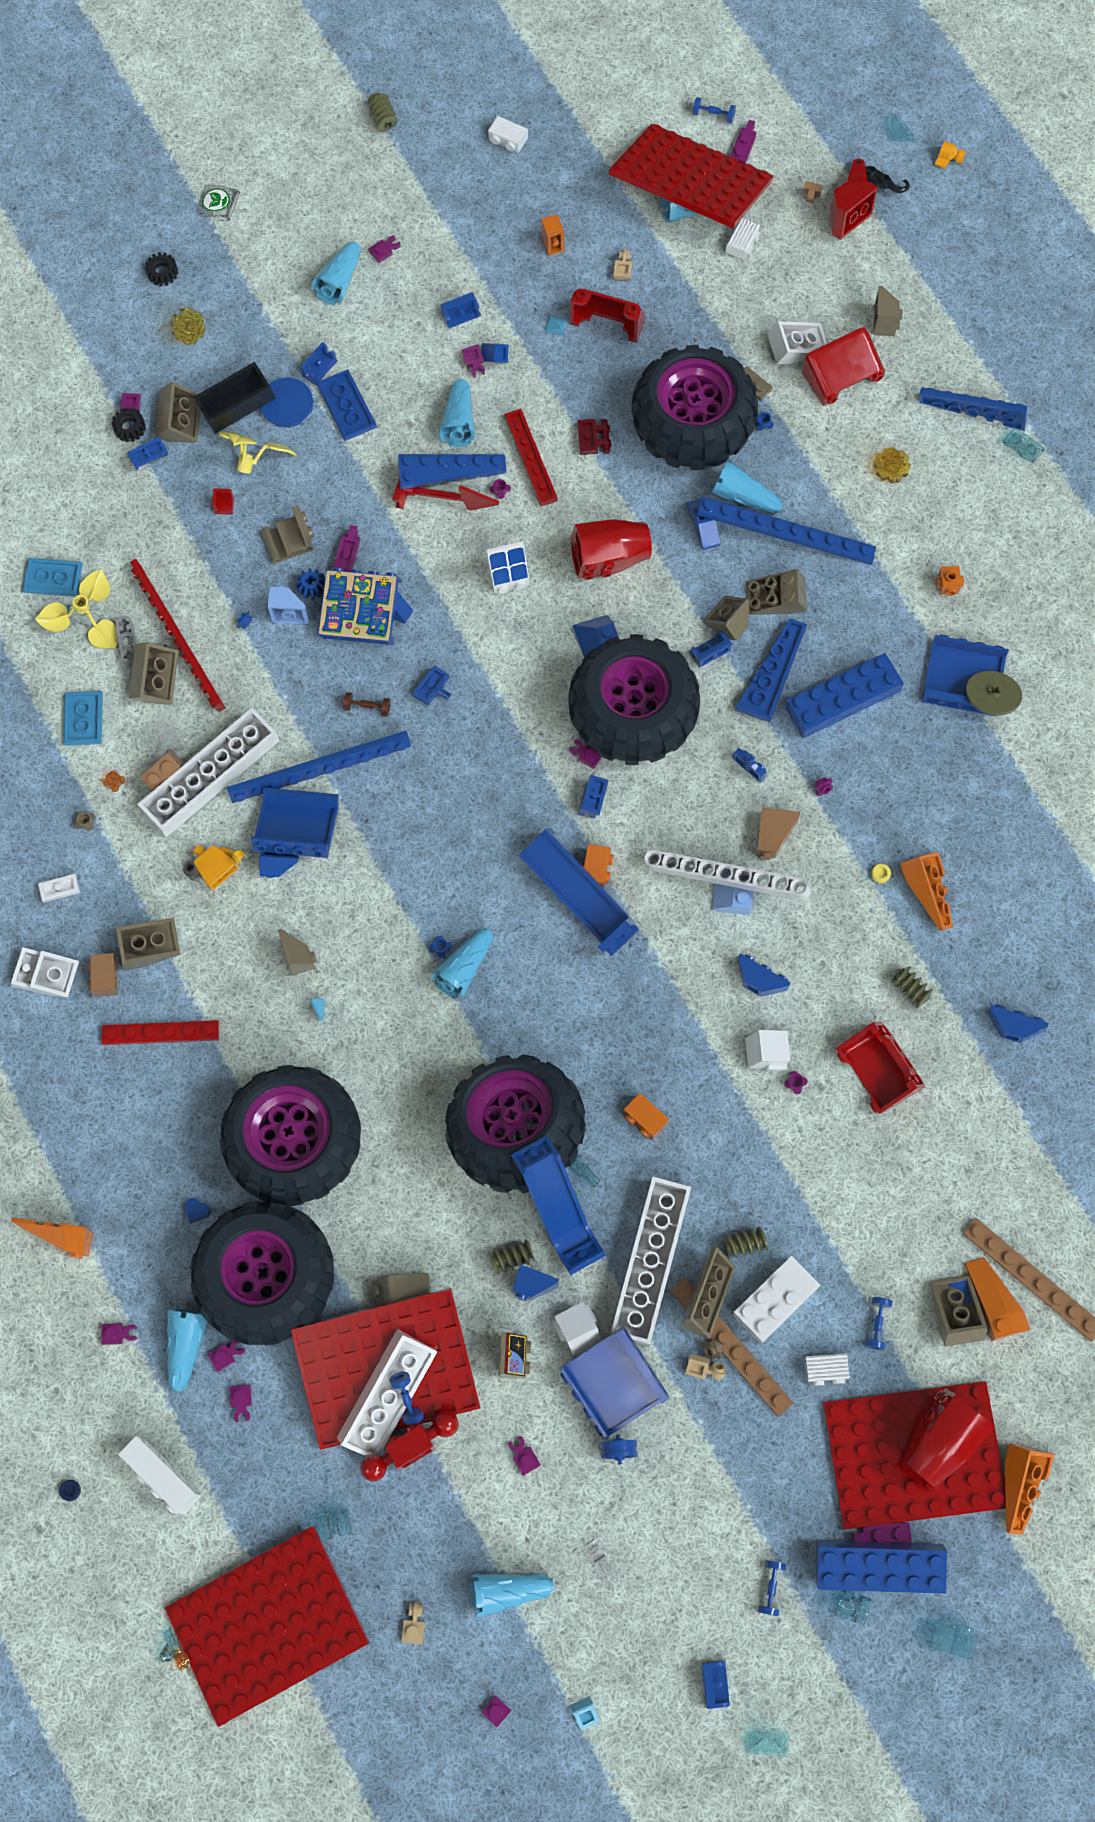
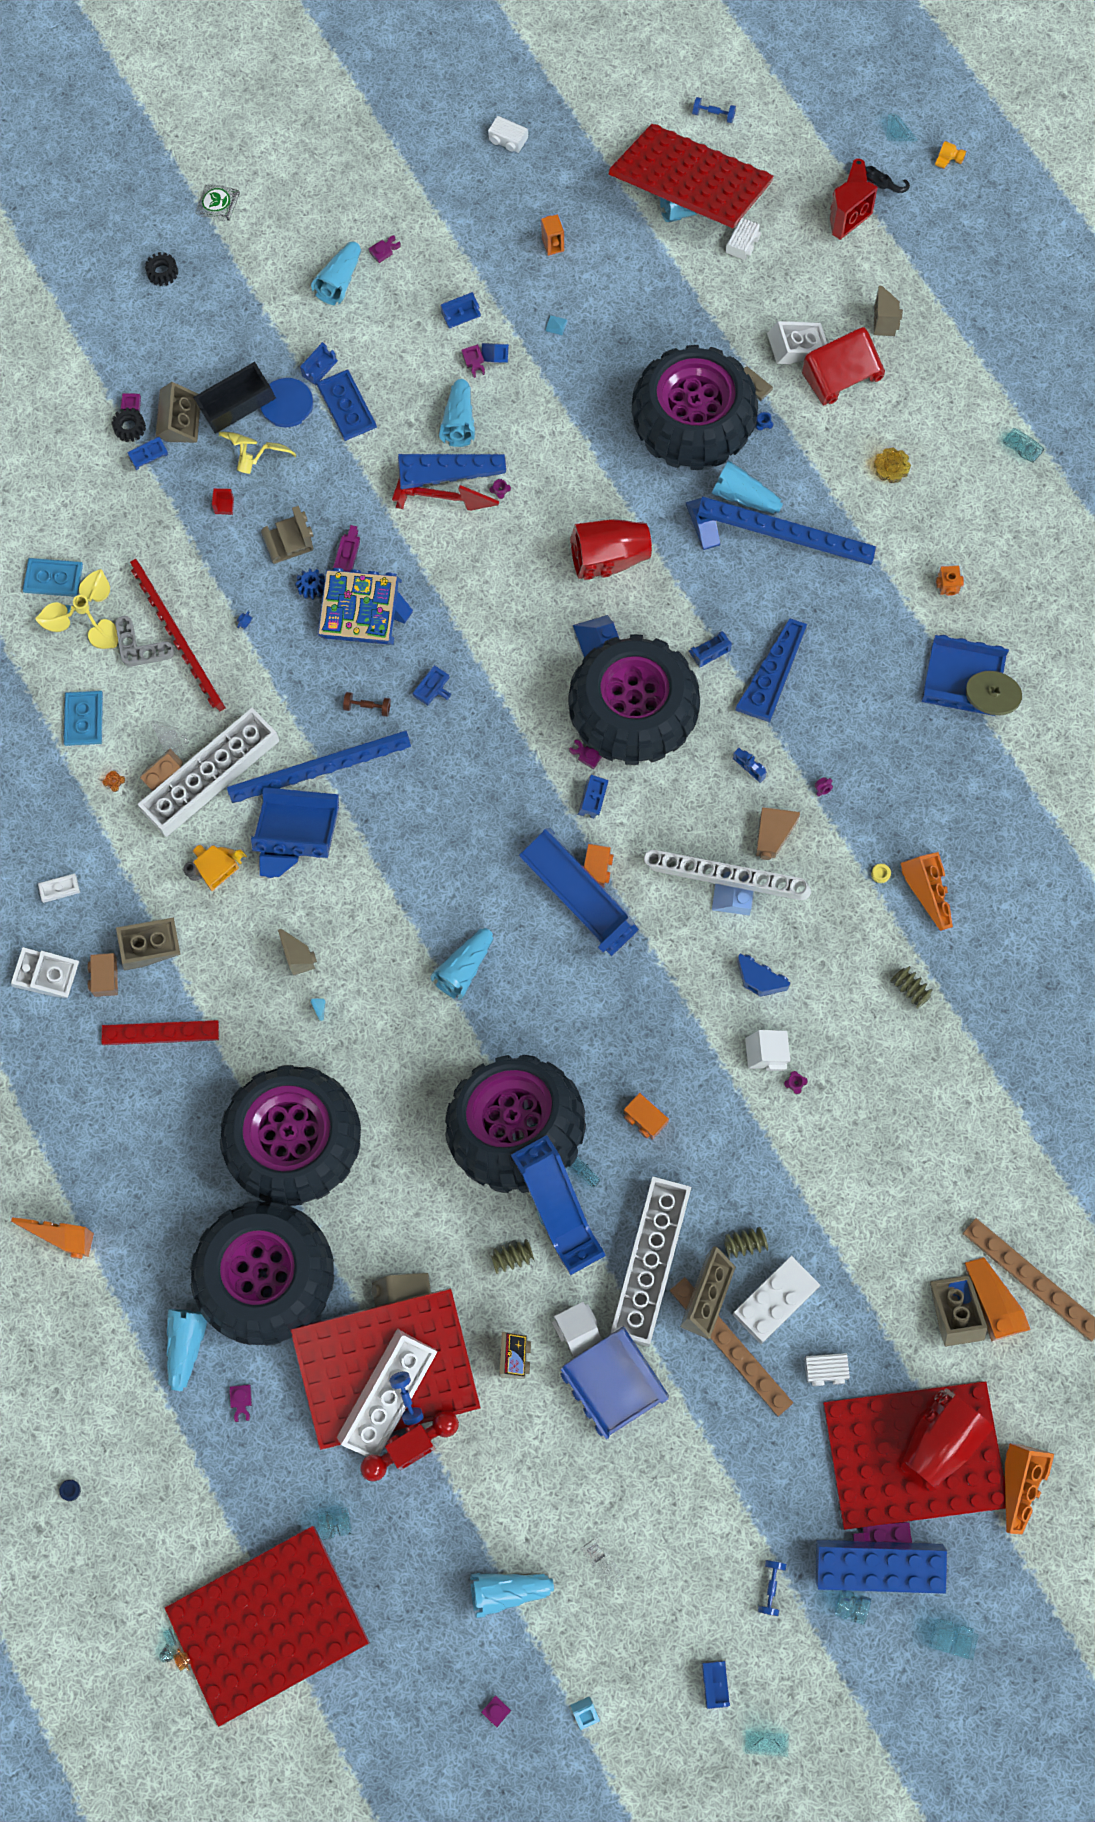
(81, 816): dark tan plate -> none
(114, 1333): magenta plate -> none
(153, 673): dark tan slope -> none
(160, 1476): white brick -> none
(188, 326): clear yellow plant -> none
(196, 1211): blue tile -> none
(223, 1356): magenta plate -> none
(286, 606): light blue slope -> none
(382, 111): olive piece -> none
(413, 1630): tan plate -> none
(440, 941): blue plate -> none
(508, 567): slope -> none
(526, 1459): magenta plate -> none
(531, 457): red plate -> none
(533, 1283): blue slope -> none
(588, 303): red windscreen -> none
(588, 436): dark red plate -> none
(618, 1449): blue wheel -> none
(623, 266): tan plate -> none
(699, 1367): tan plate -> none
(712, 1349): dark tan plate -> none
(730, 617): dark tan slope -> none
(744, 142): magenta hinge -> none
(777, 594): dark tan slope -> none
(812, 190): medium nougat tile -> none
(844, 695): blue brick -> none
(881, 1066): red windscreen -> none
(881, 1302): blue wheel -> none
(1011, 414): blue wing -> none
(1015, 1024): blue slope -> none

